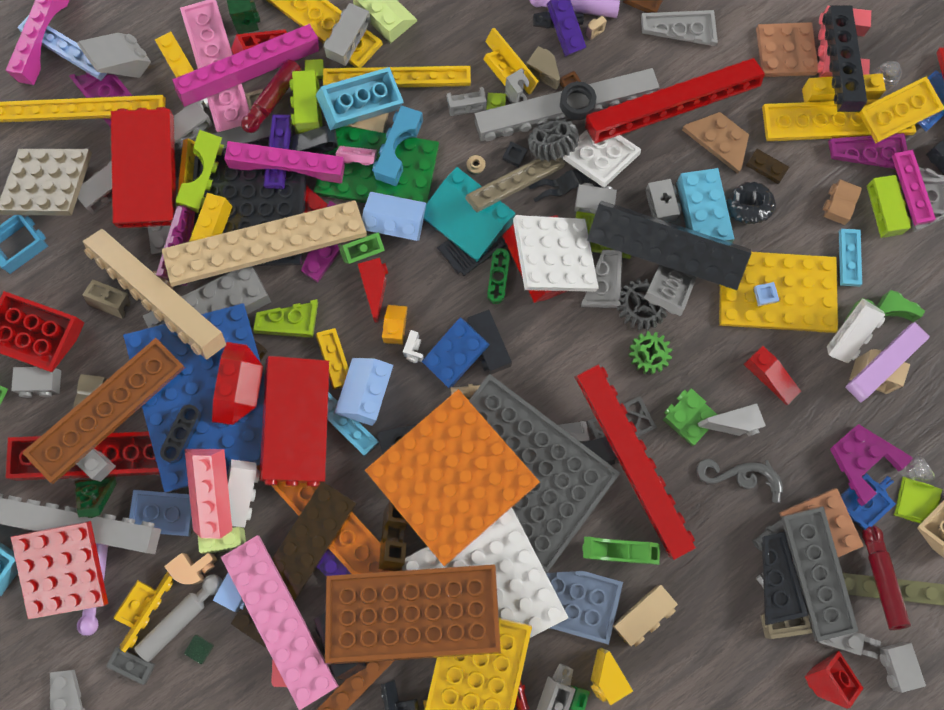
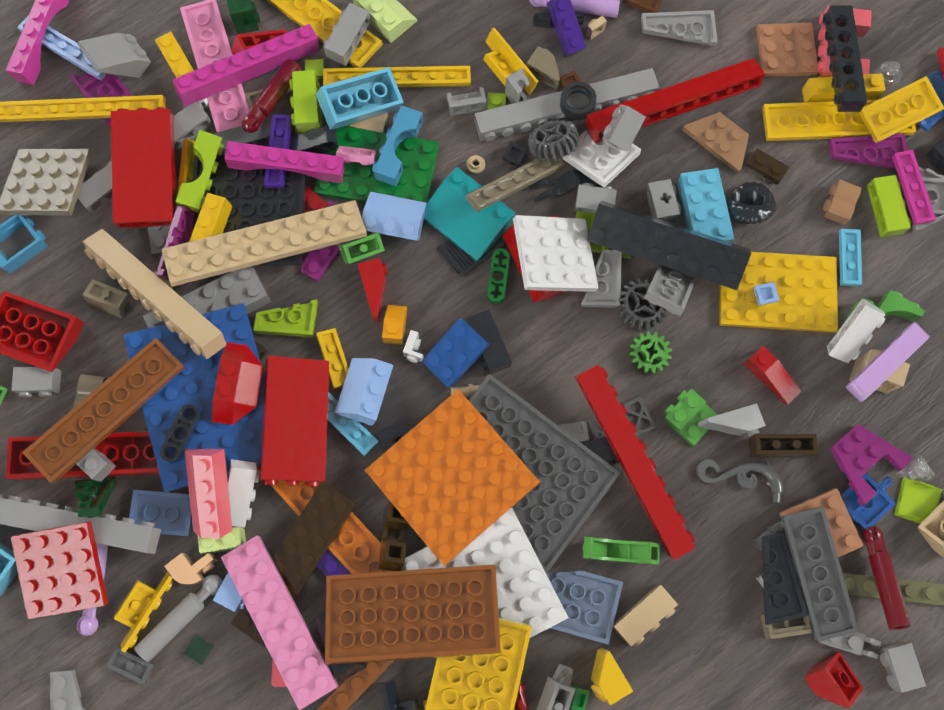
(623, 127): none -> light grey brick
(783, 445): none -> dark brown brick

